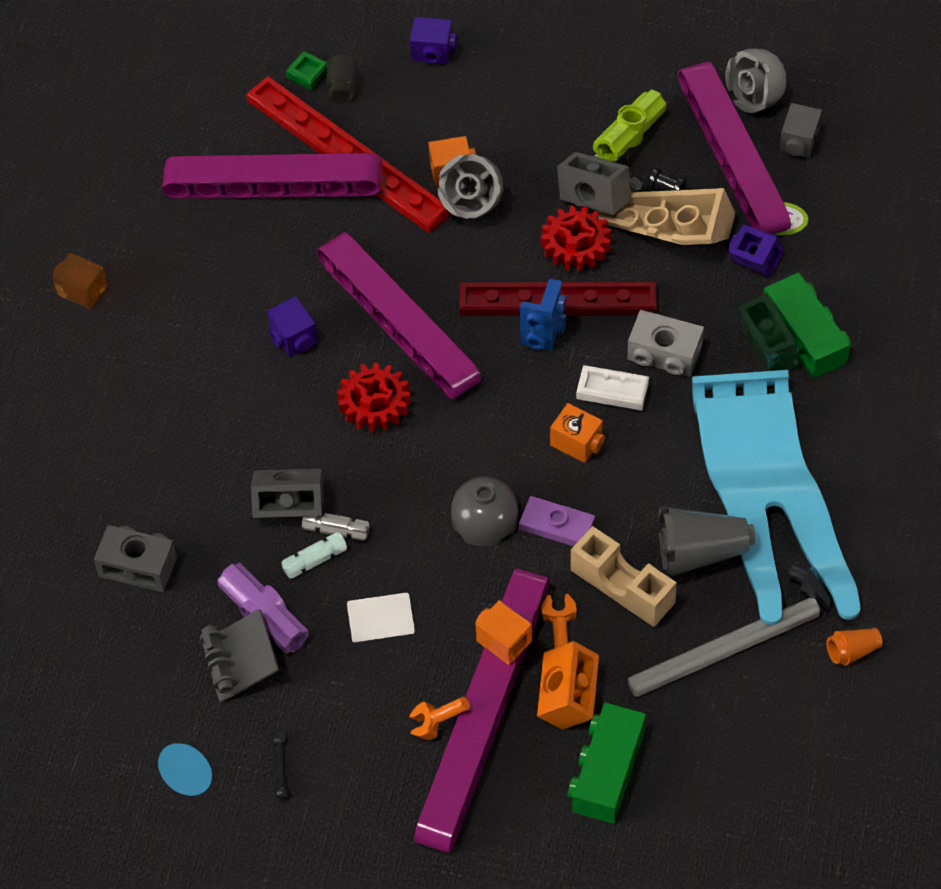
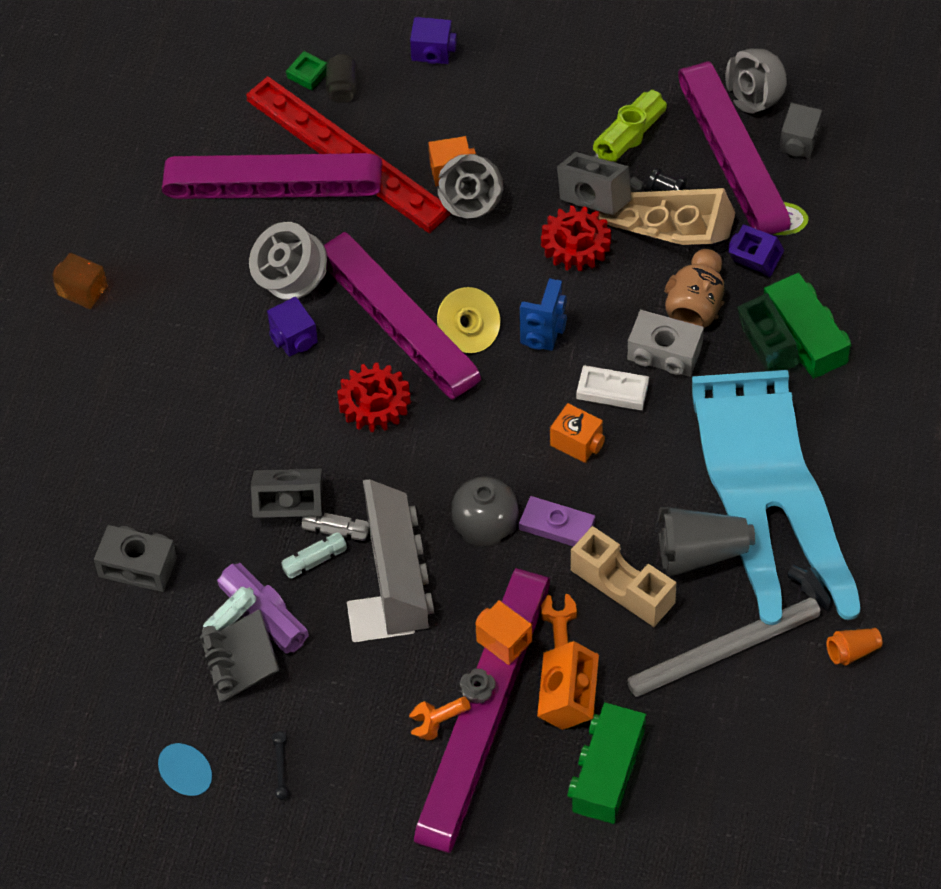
(232, 609): none -> light aqua axle
(288, 260): none -> light grey wheel
(396, 558): none -> light grey slope
(477, 694): none -> dark grey plate
(481, 314): none -> light yellow dish
(582, 298): dark red tile -> none
(696, 290): none -> medium nougat piece

